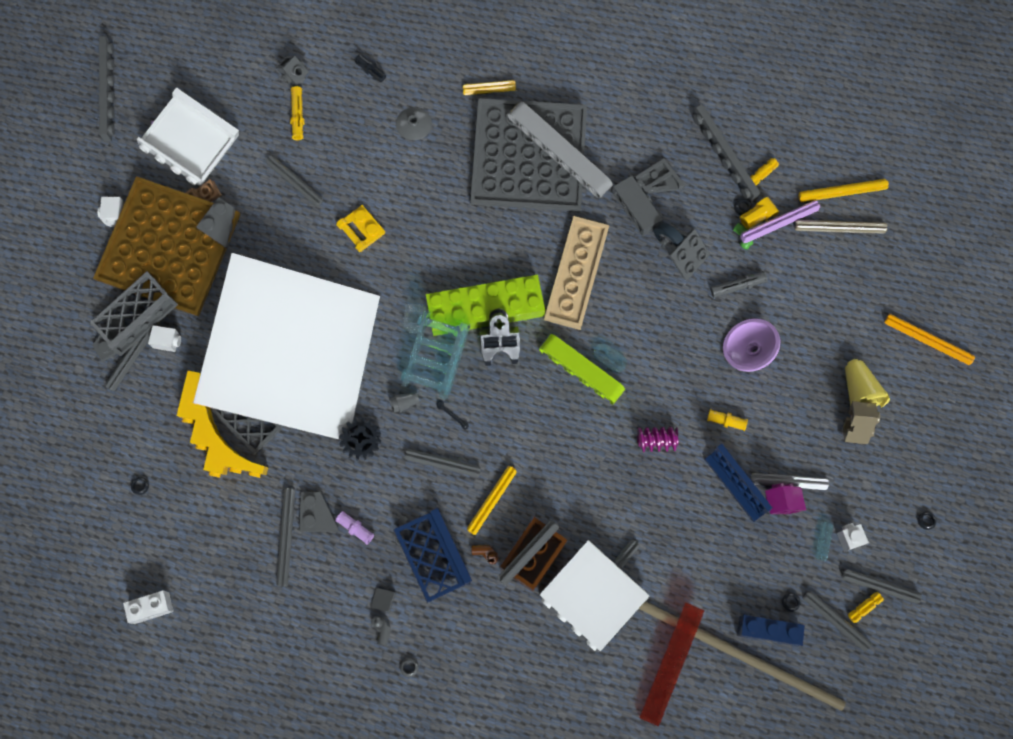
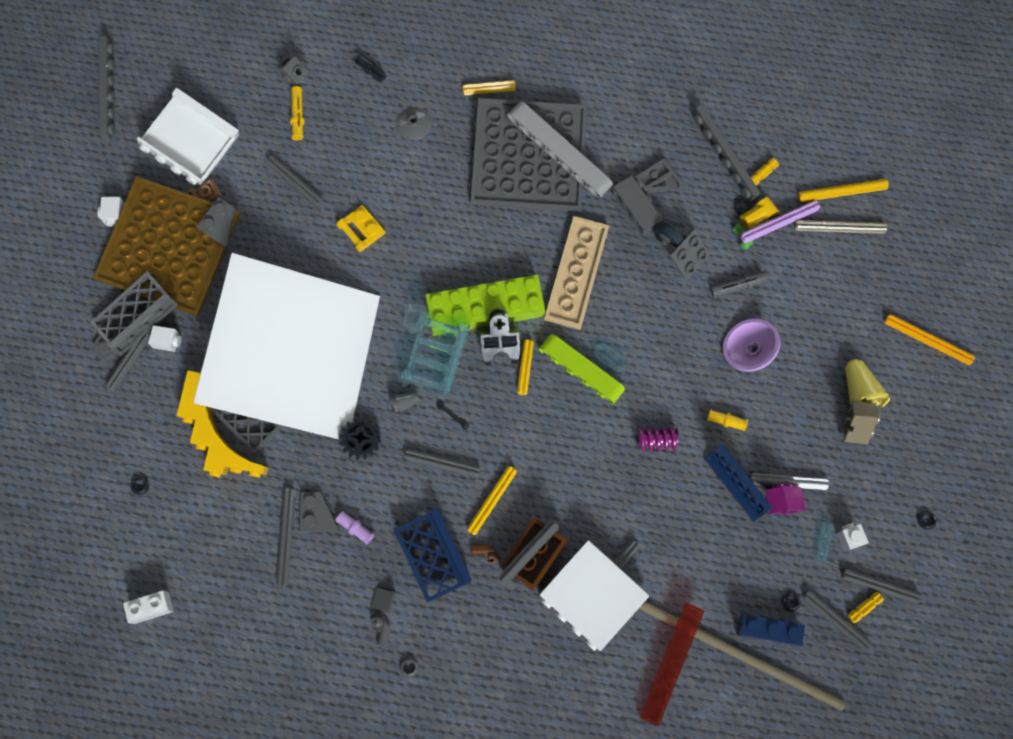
(525, 367): none -> yellow axle

